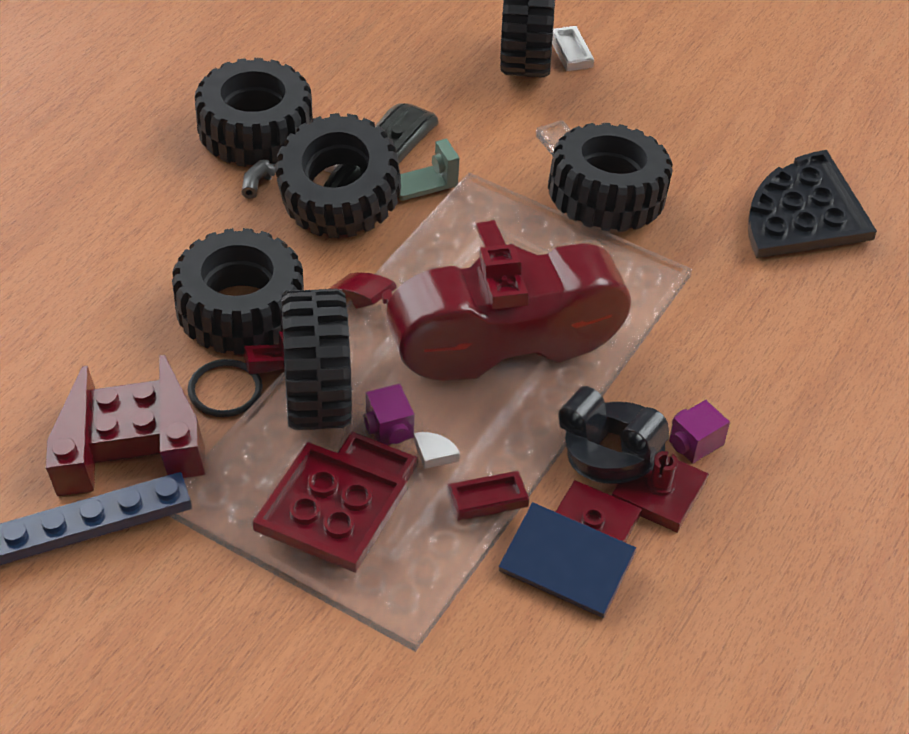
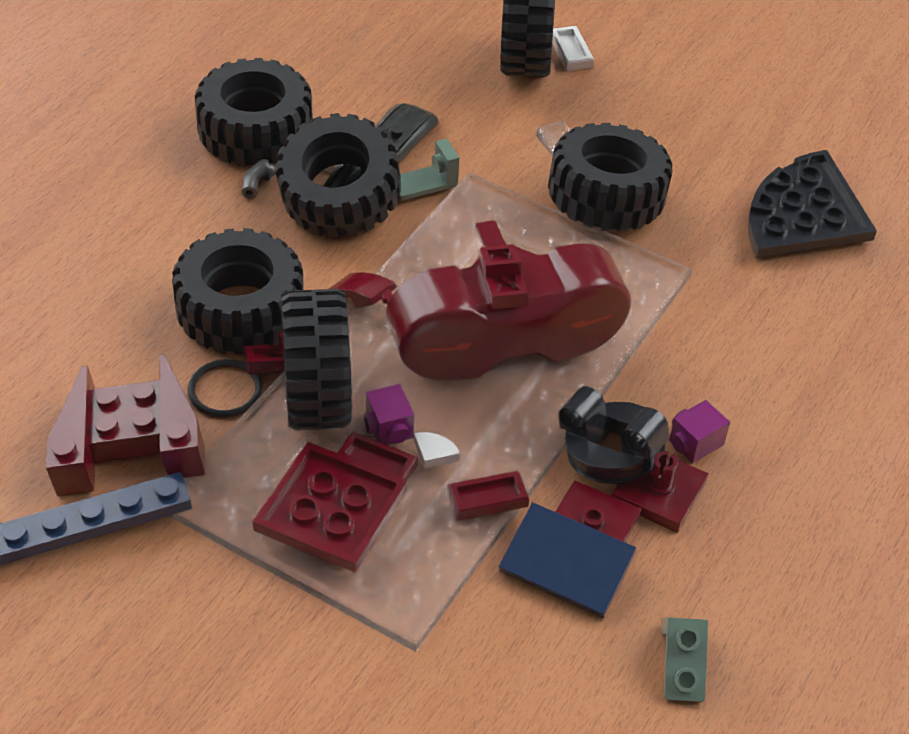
(685, 658): none -> sand green bracket

